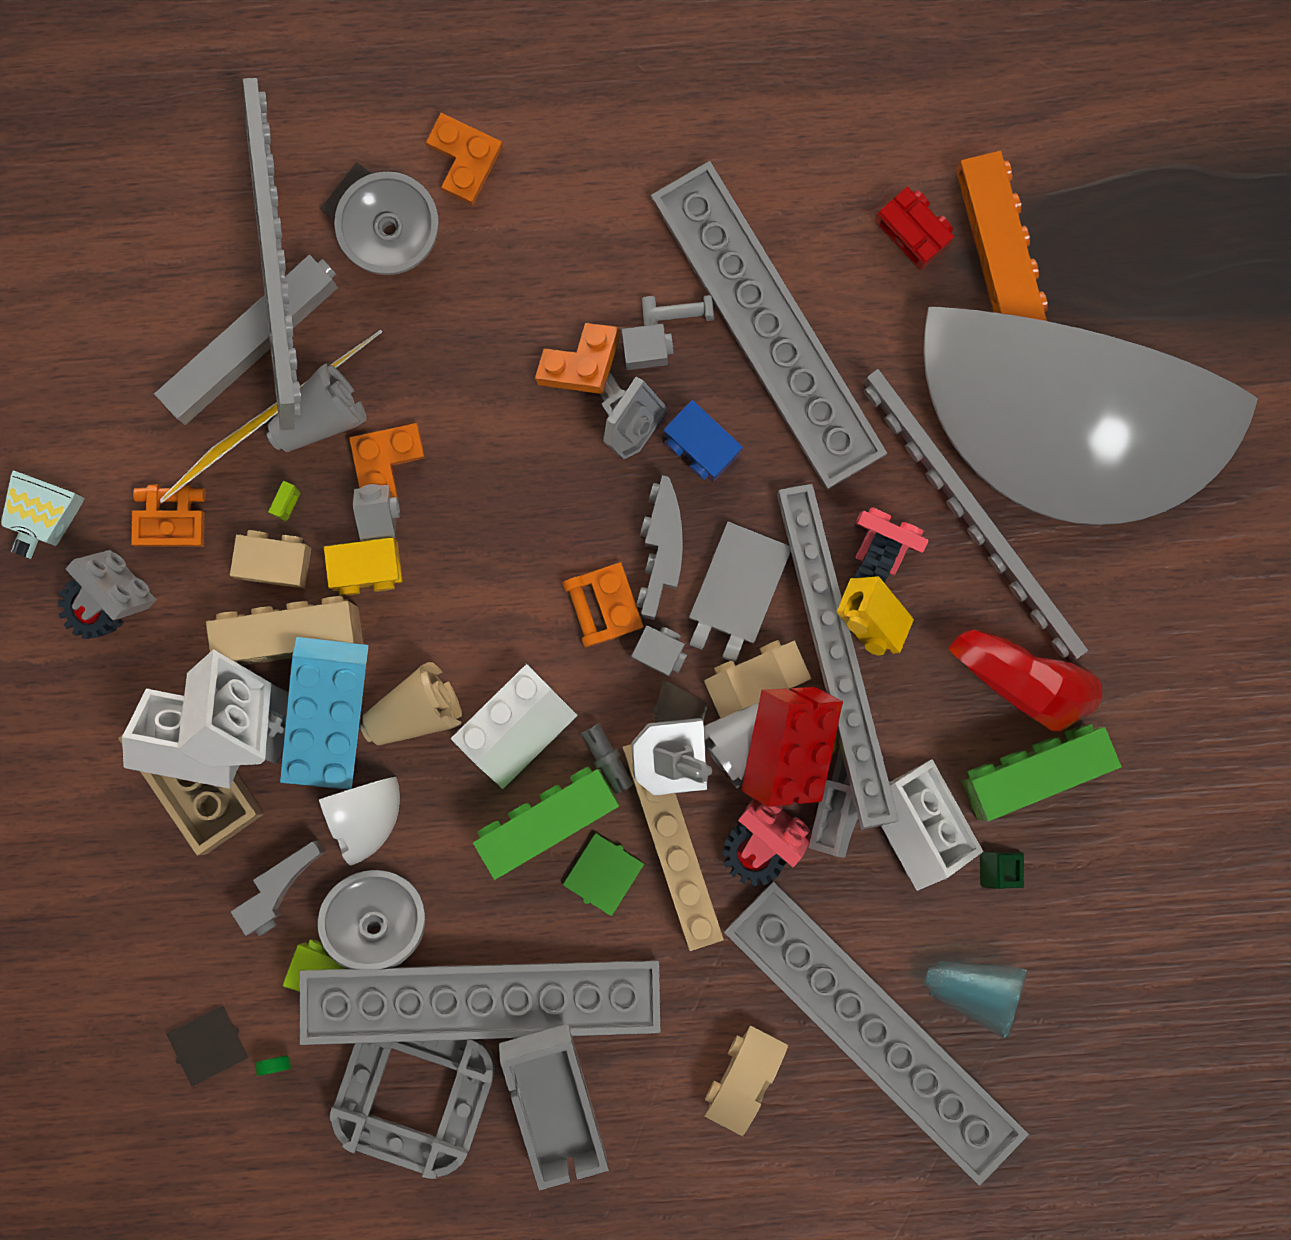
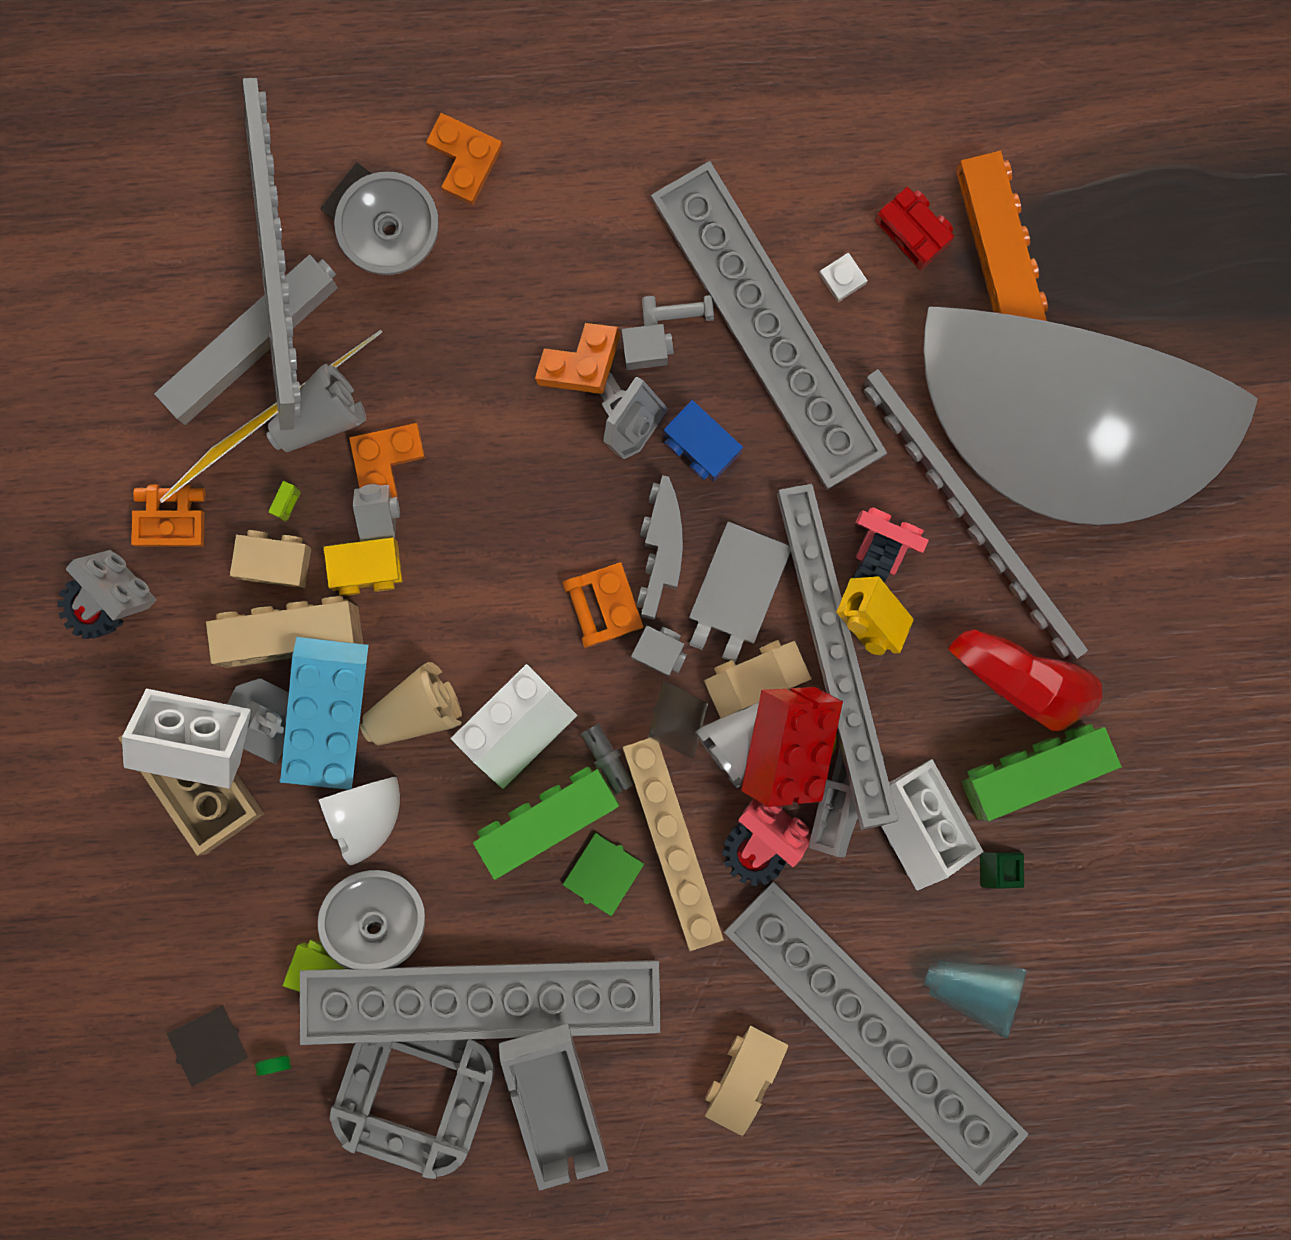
(37, 512): light aqua torso -> none
(224, 713): white slope -> none
(261, 910): light grey slope -> none
(671, 757): piece -> none
(843, 277): none -> white plate

